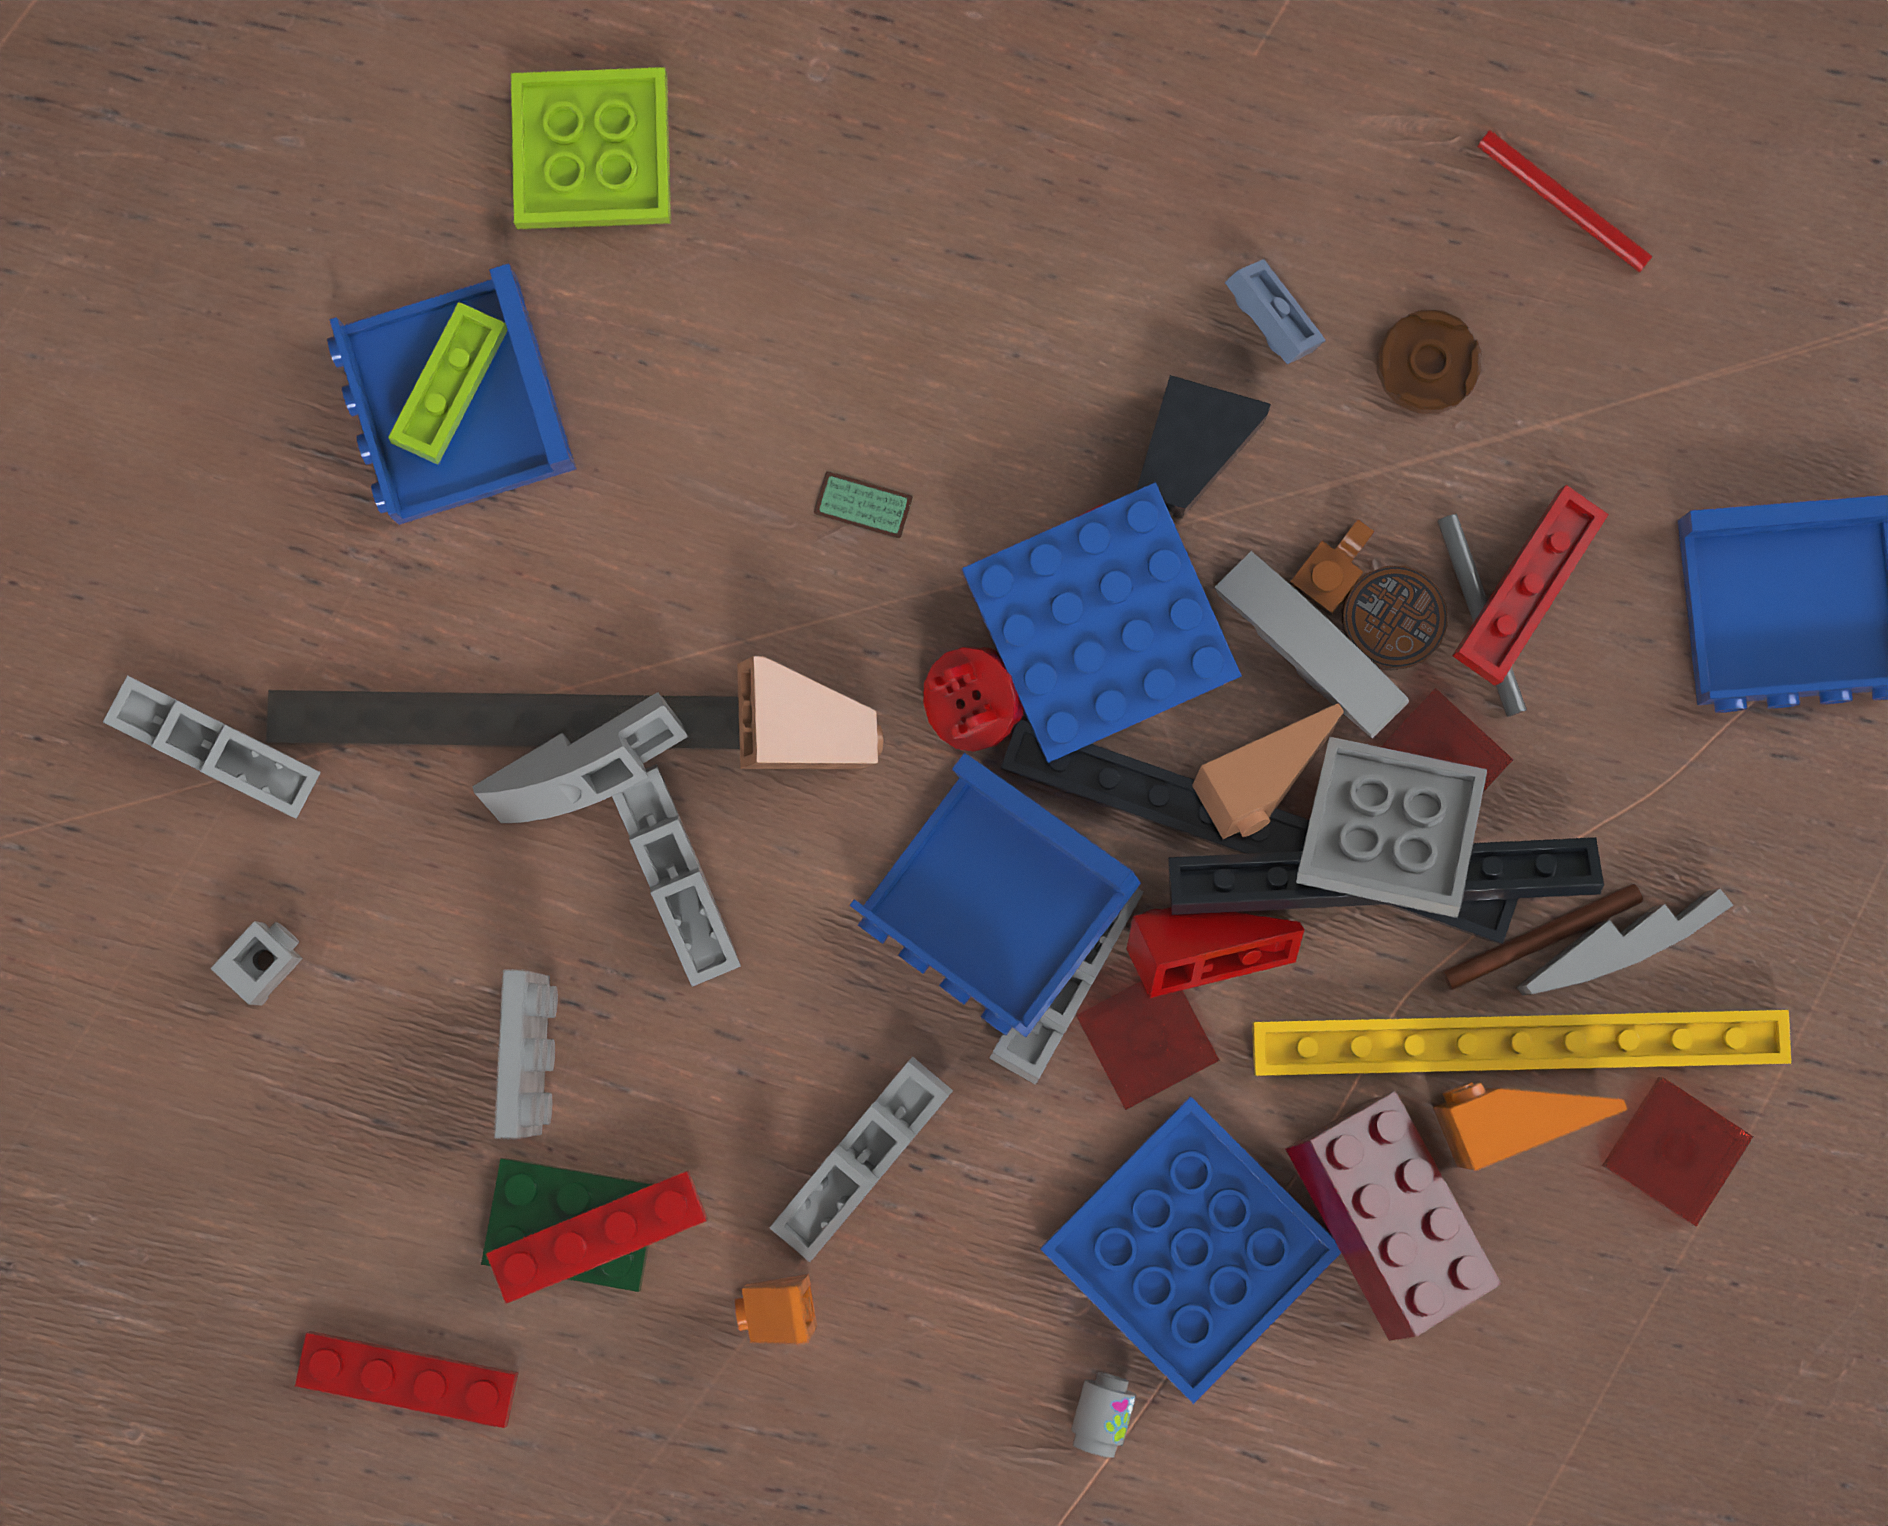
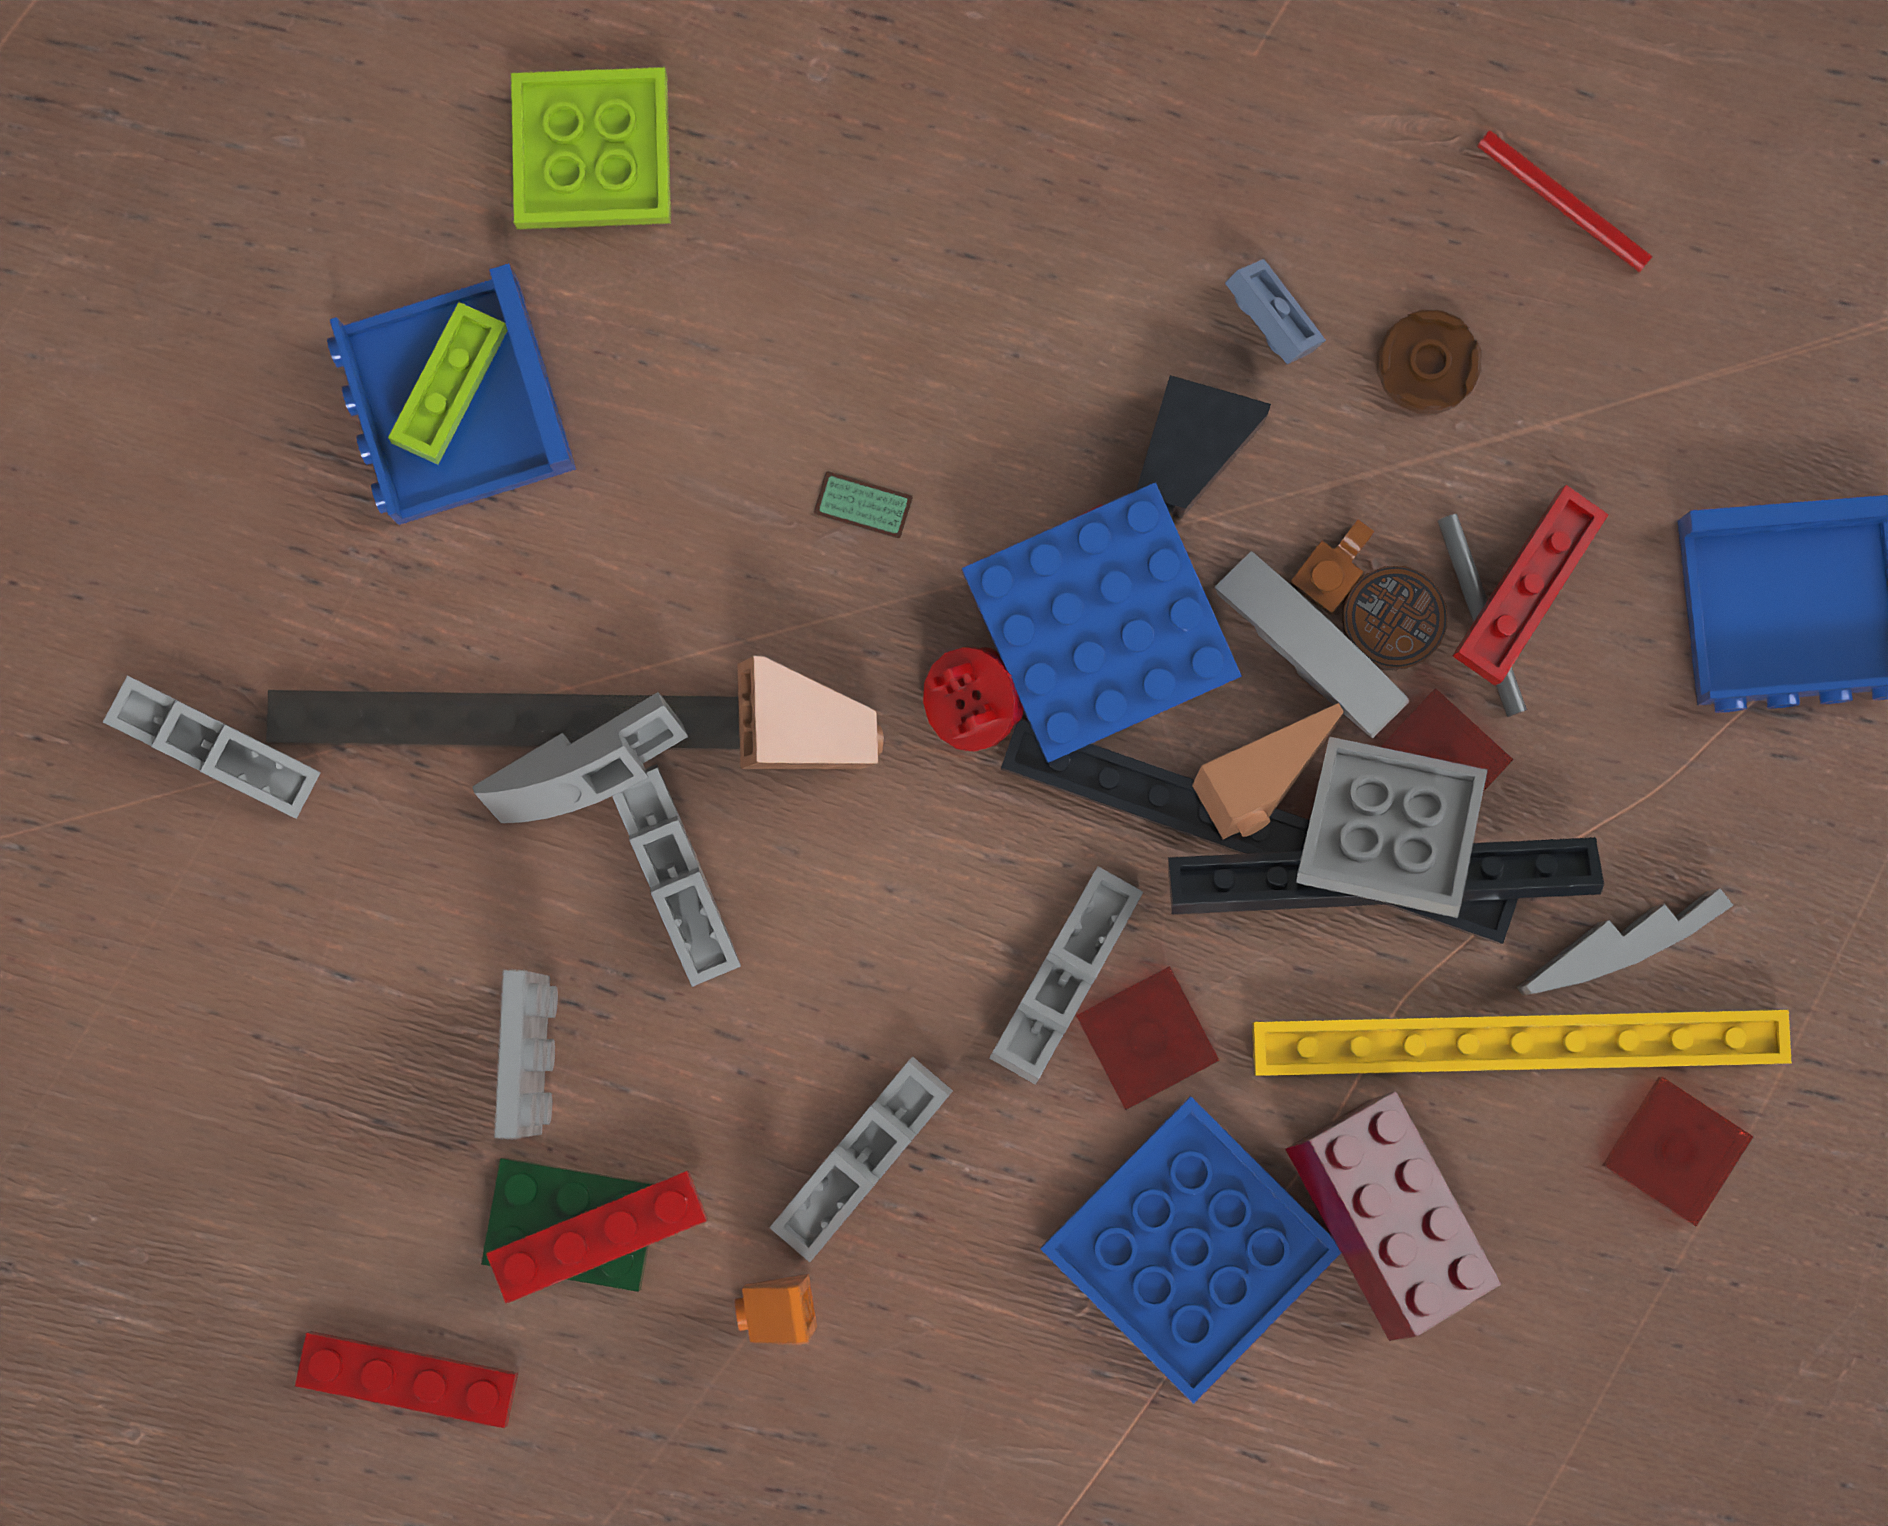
(240, 964): light grey brick -> none
(998, 899): blue panel -> none
(1103, 1415): light grey brick -> none
(1207, 947): red slope -> none
(1499, 1123): orange slope -> none
(1542, 936): copper bar -> none

